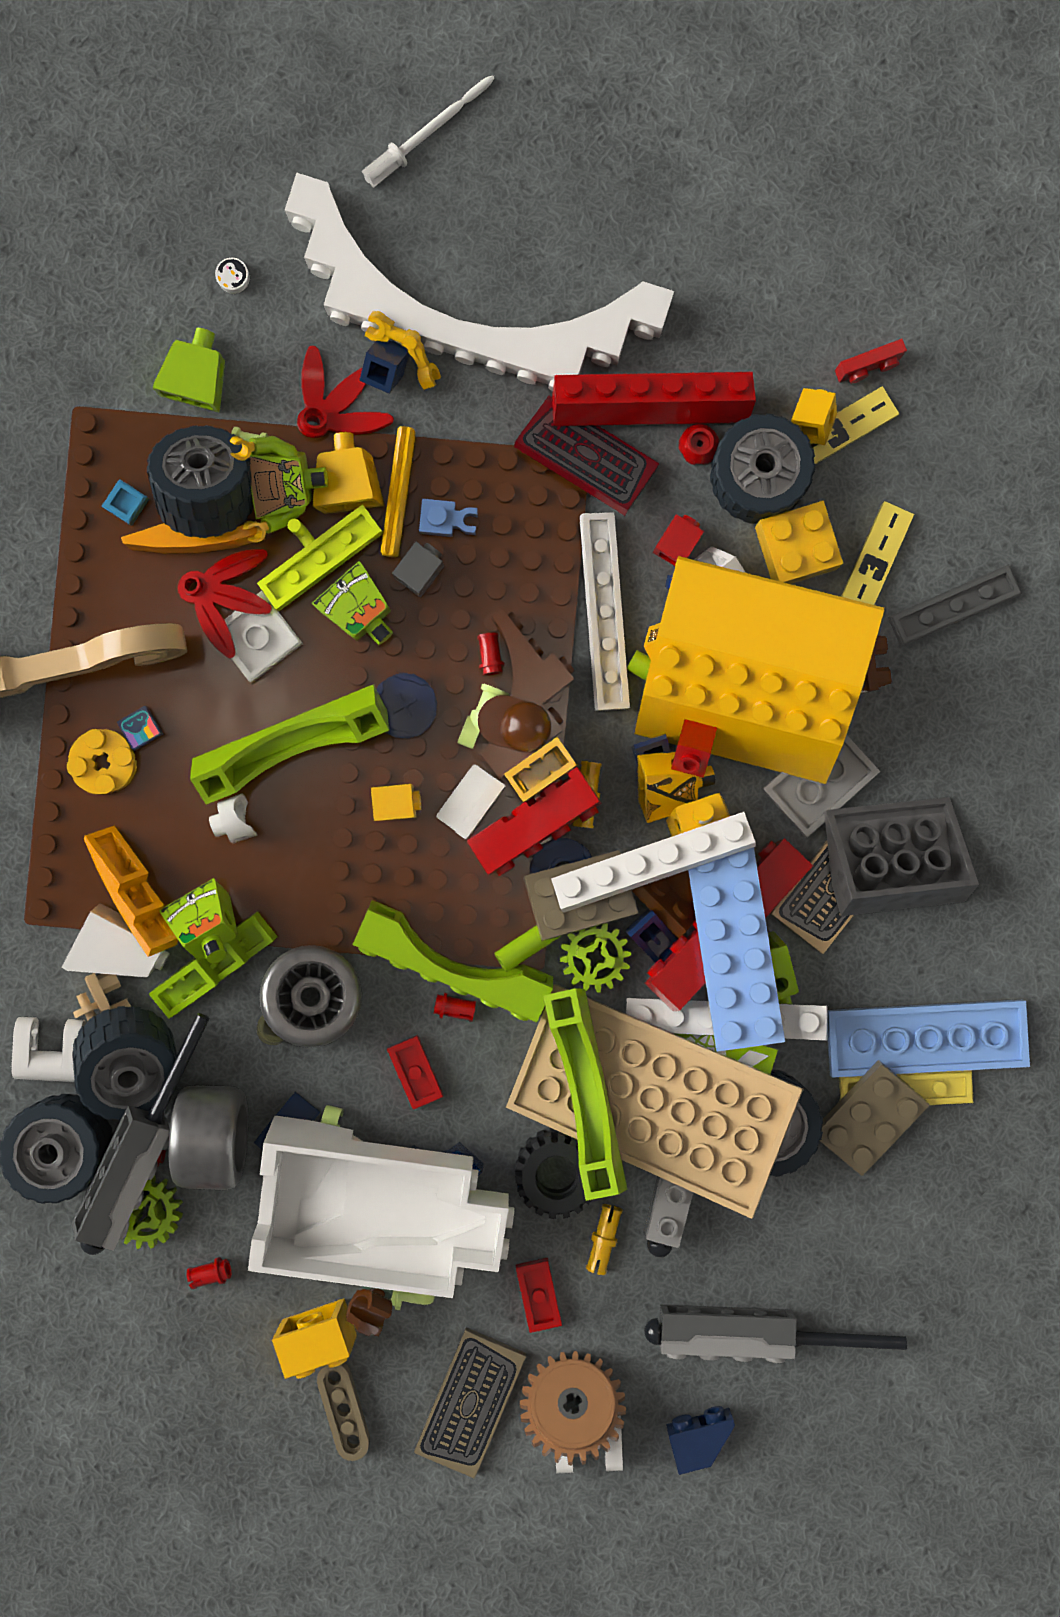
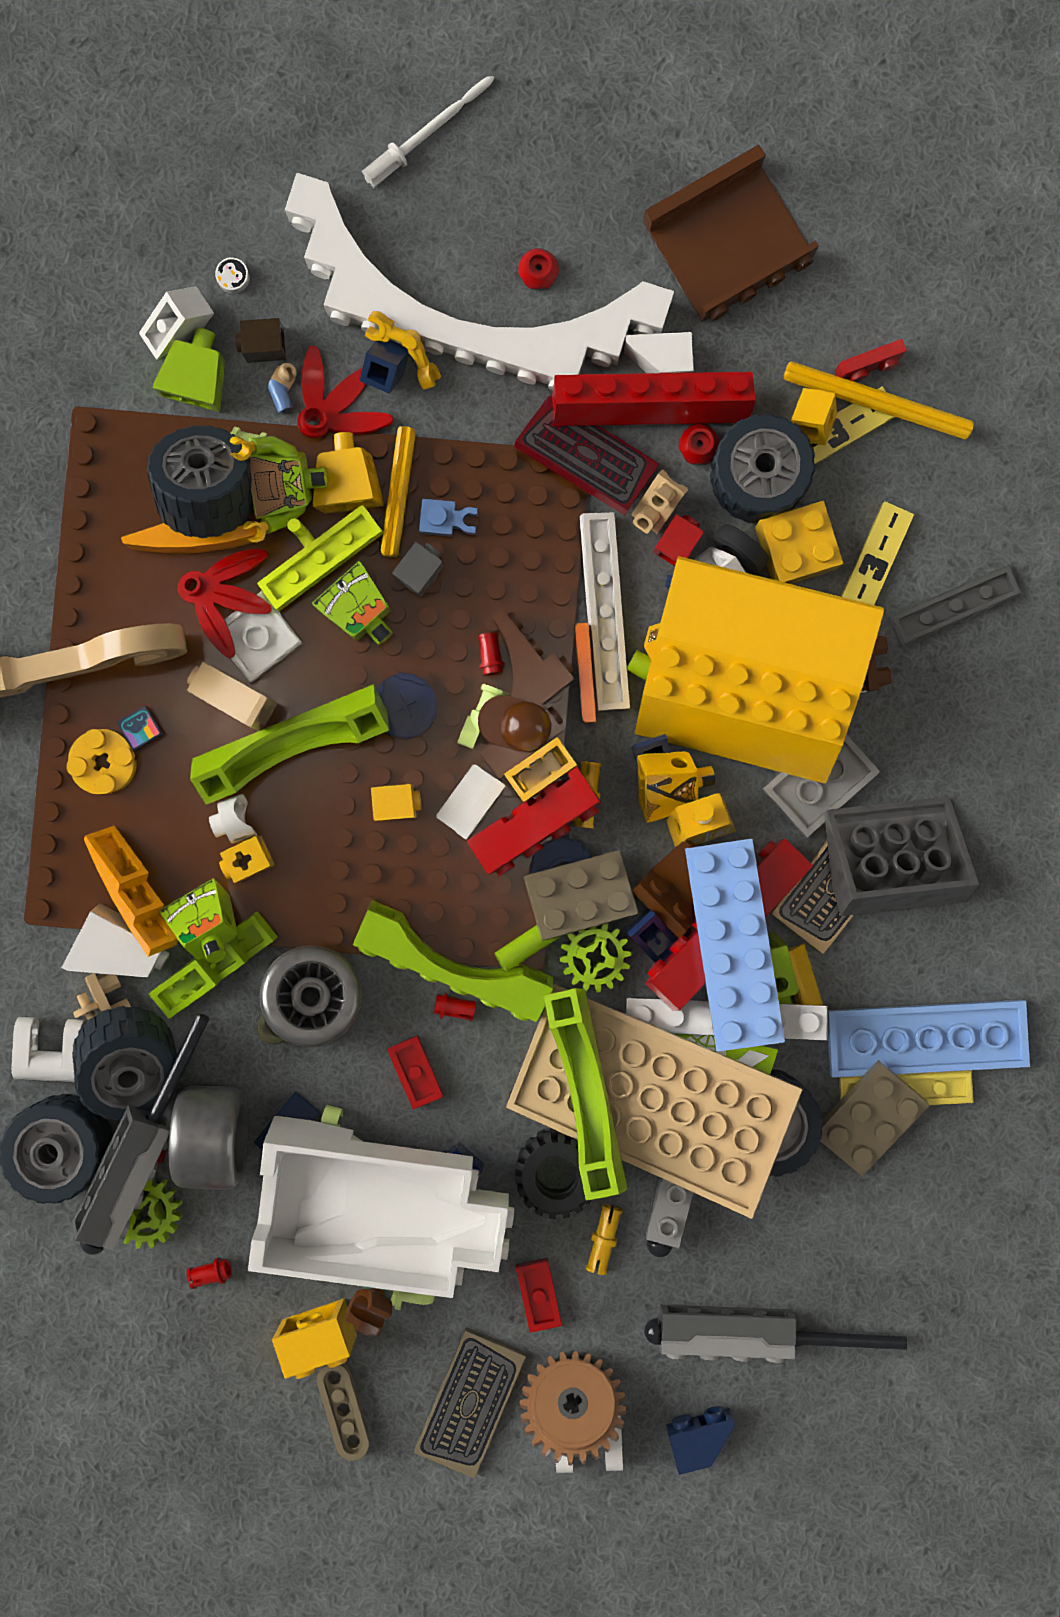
(125, 502): dark azure tile -> none
(175, 319): none -> white slope
(230, 696): none -> tan slope
(259, 854): none -> yellow brick
(261, 340): none -> dark brown brick
(280, 385): none -> arm
(538, 278): none -> red plate
(585, 673): none -> orange tile
(653, 862): white plate -> none
(658, 503): none -> tan hips
(661, 352): none -> white slope
(694, 748): red brick -> none
(728, 236): none -> reddish brown panel
(739, 544): none -> black tyre
(805, 978): none -> yellow slope
(879, 400): none -> yellow axle

